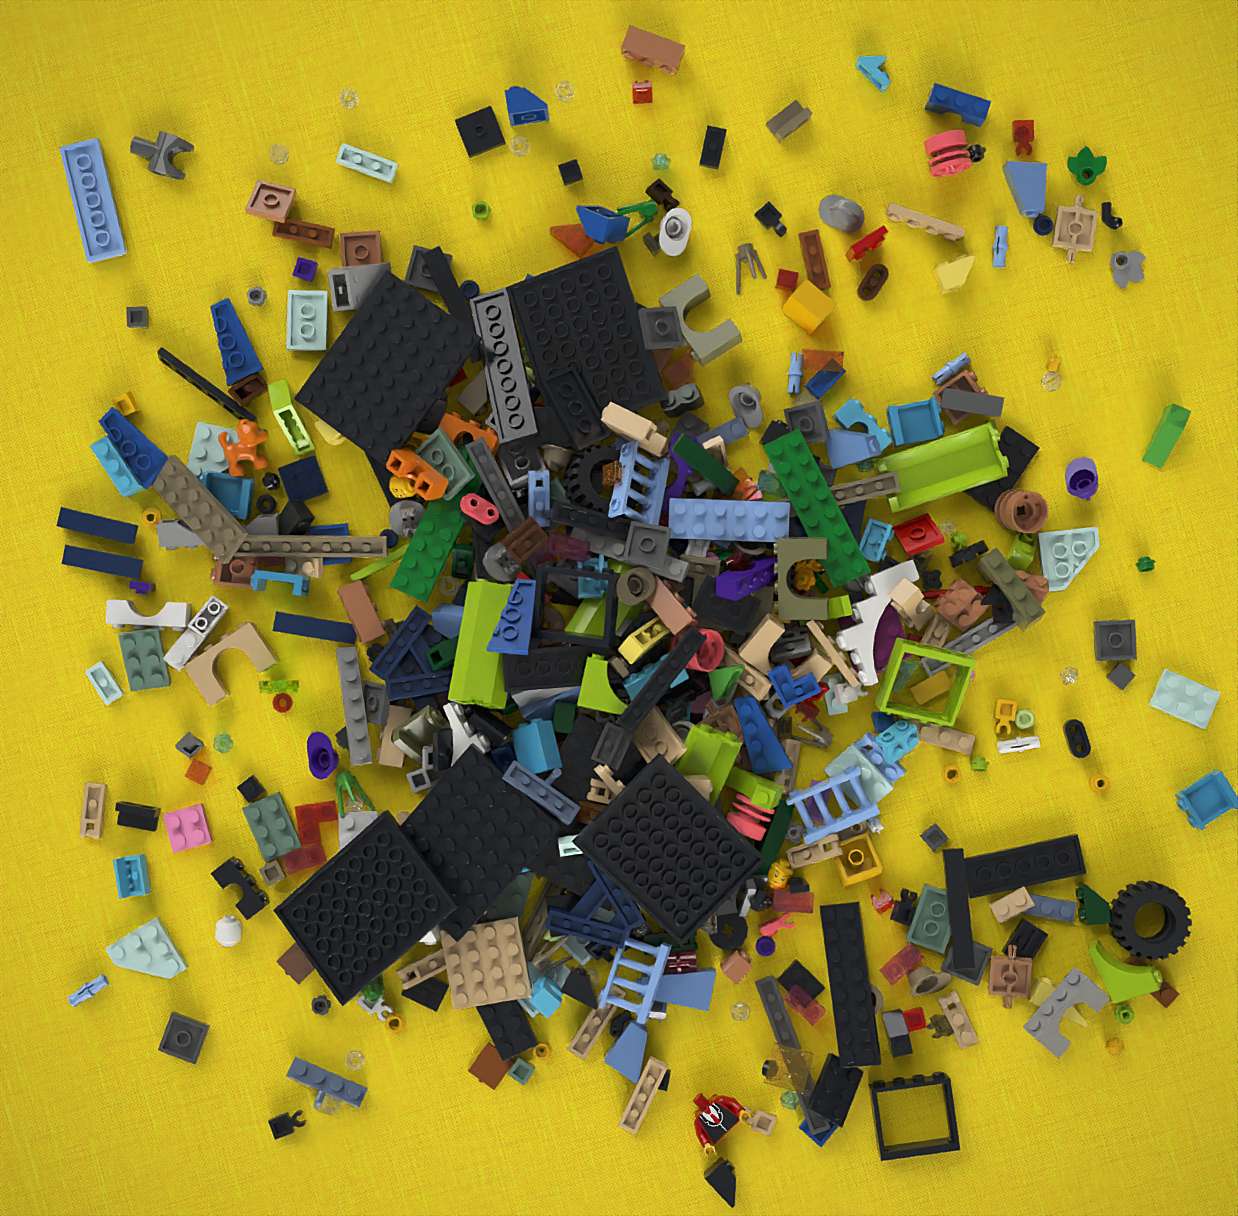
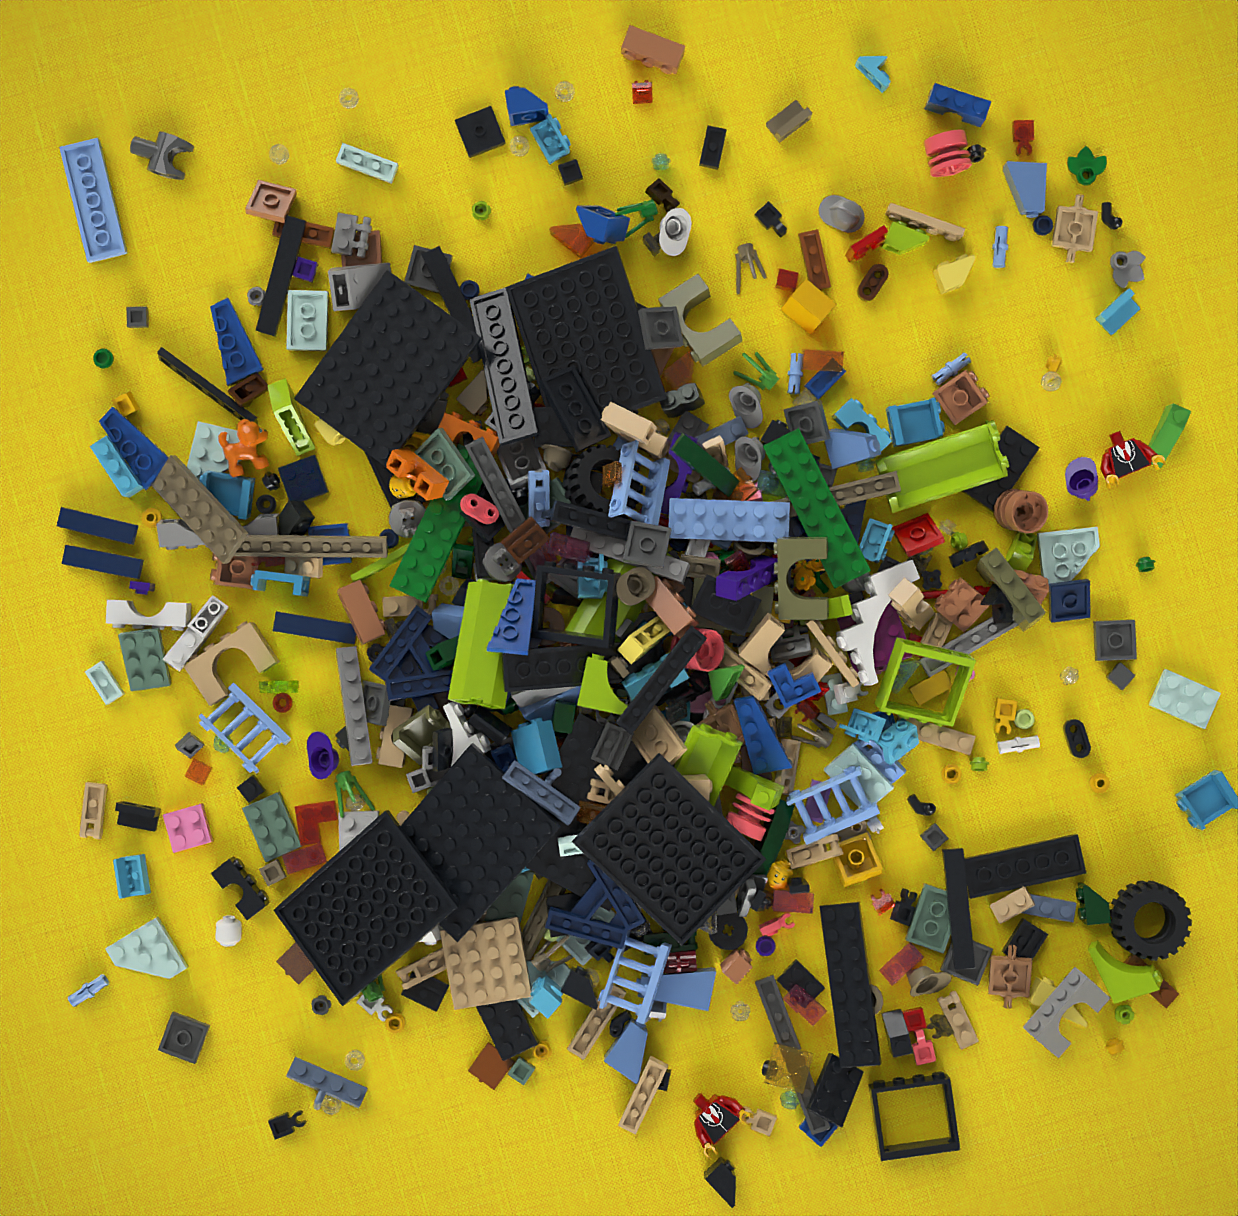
(103, 358): none -> green plate
(250, 709): none -> light blue fence
(281, 275): none -> black tile
(345, 234): none -> light grey plate
(405, 604): none -> tan plate
(550, 139): none -> medium azure bracket
(749, 455): none -> light grey piece
(768, 377): none -> bright green plant
(826, 720): none -> dark grey tile
(865, 725): none -> medium azure bracket
(903, 239): none -> lime slope
(920, 807): none -> black arm
(923, 1049): none -> coral plate
(972, 402): dark grey tile -> none
(1069, 600): none -> dark blue tile
(1118, 312): none -> medium azure panel
(1126, 458): none -> torso

